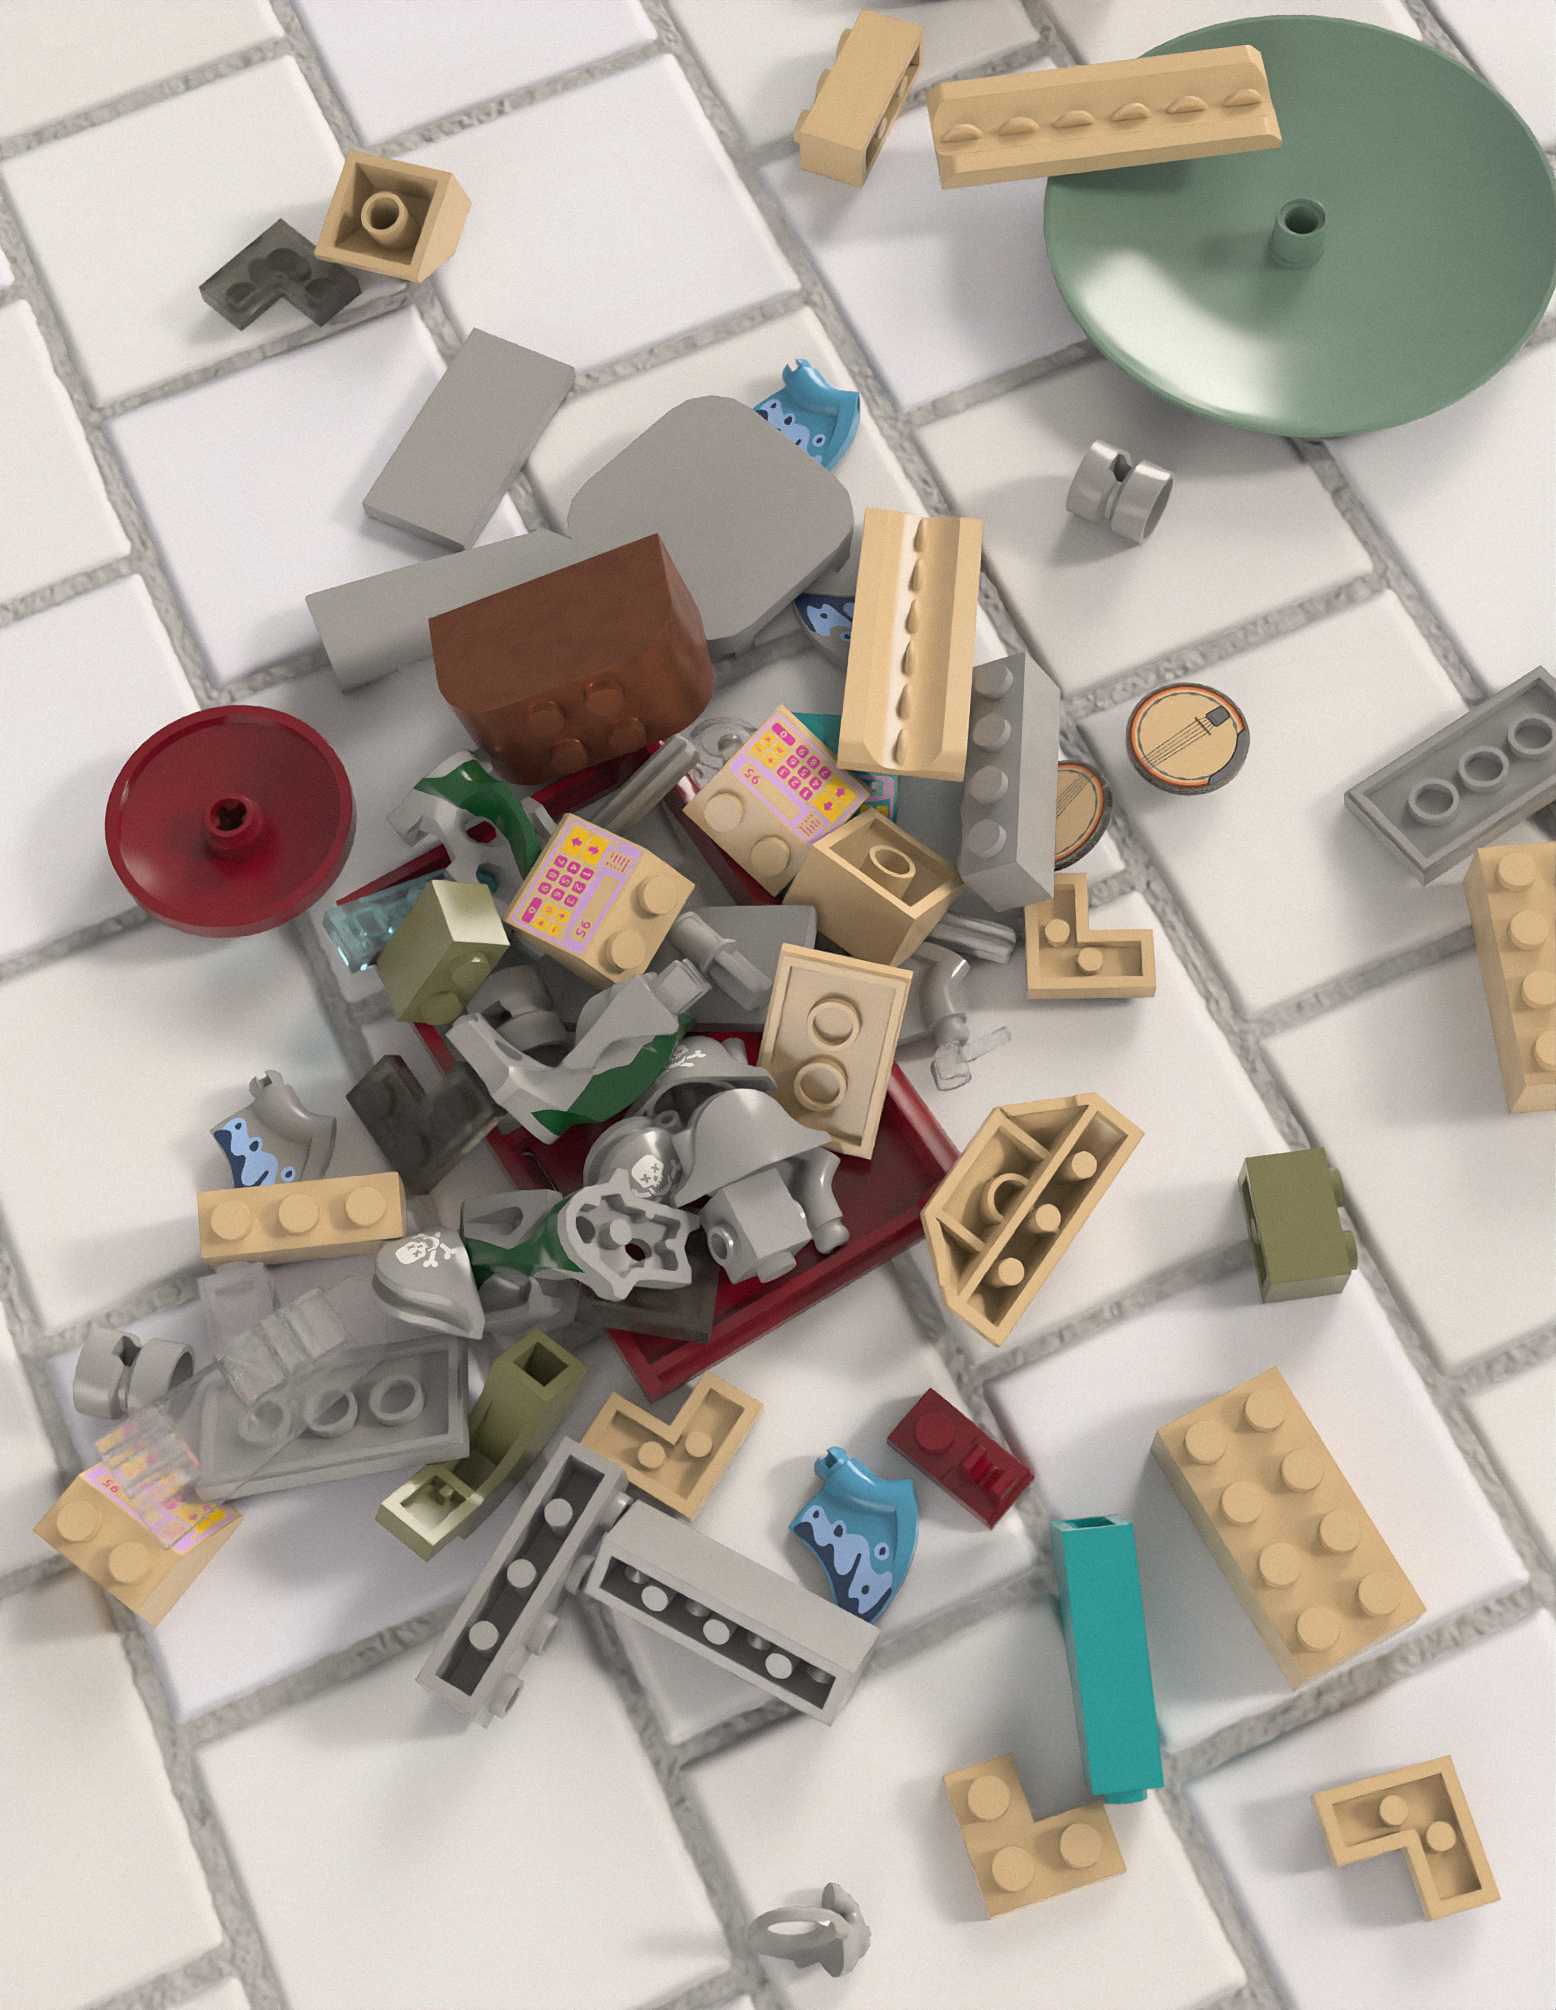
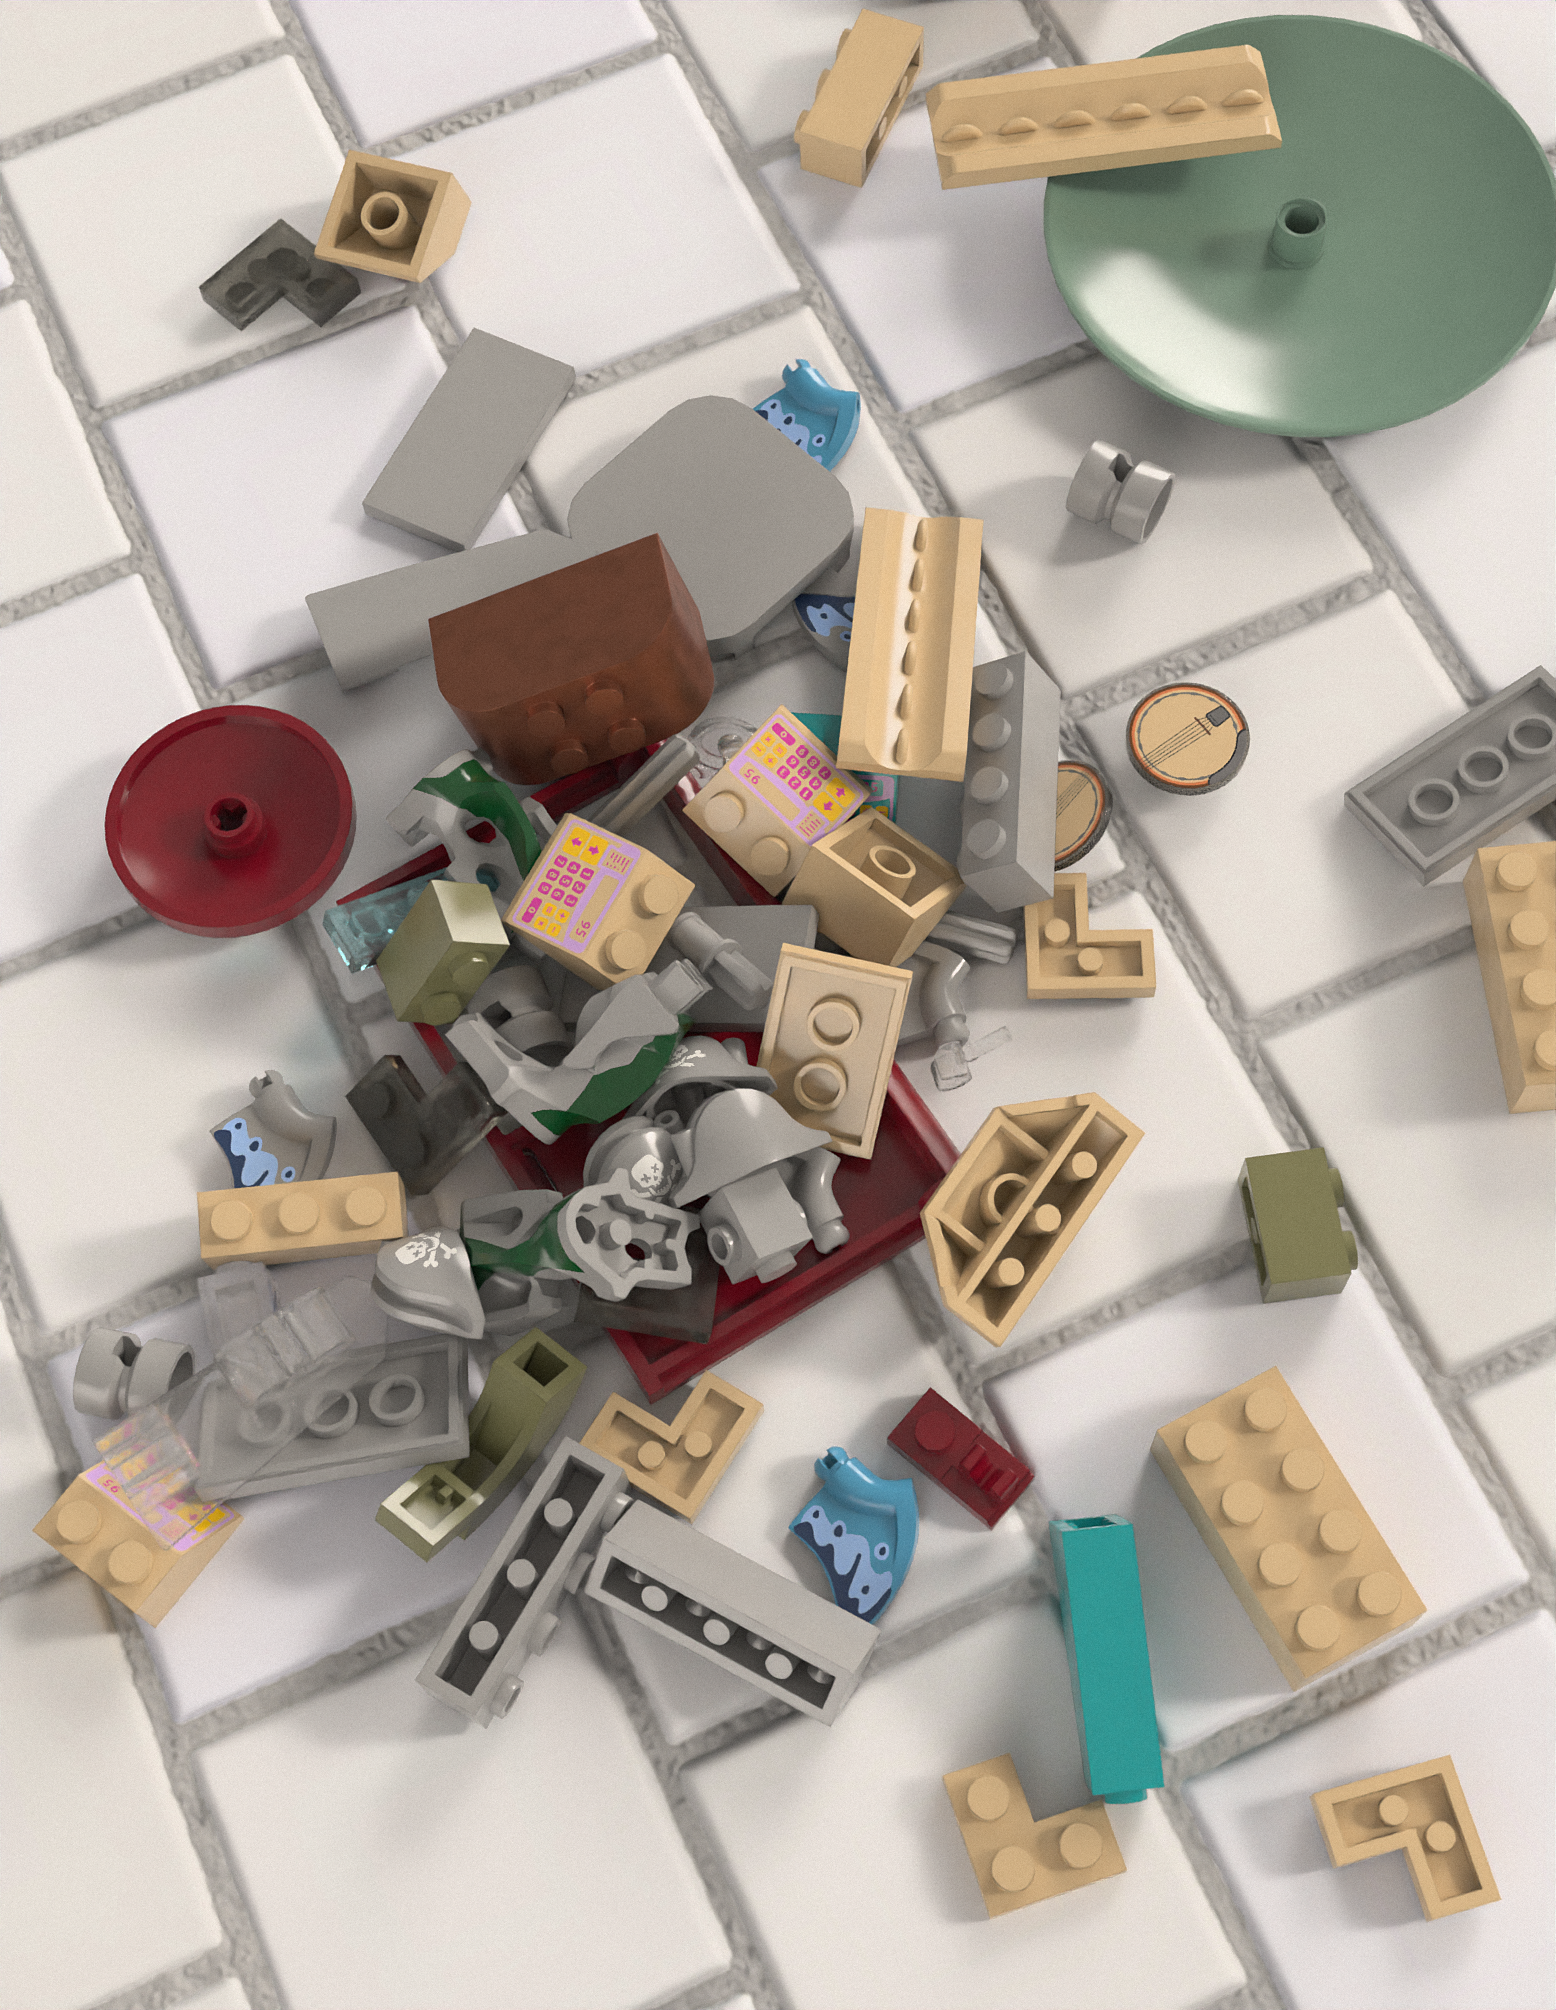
(835, 1944): light grey piece -> none

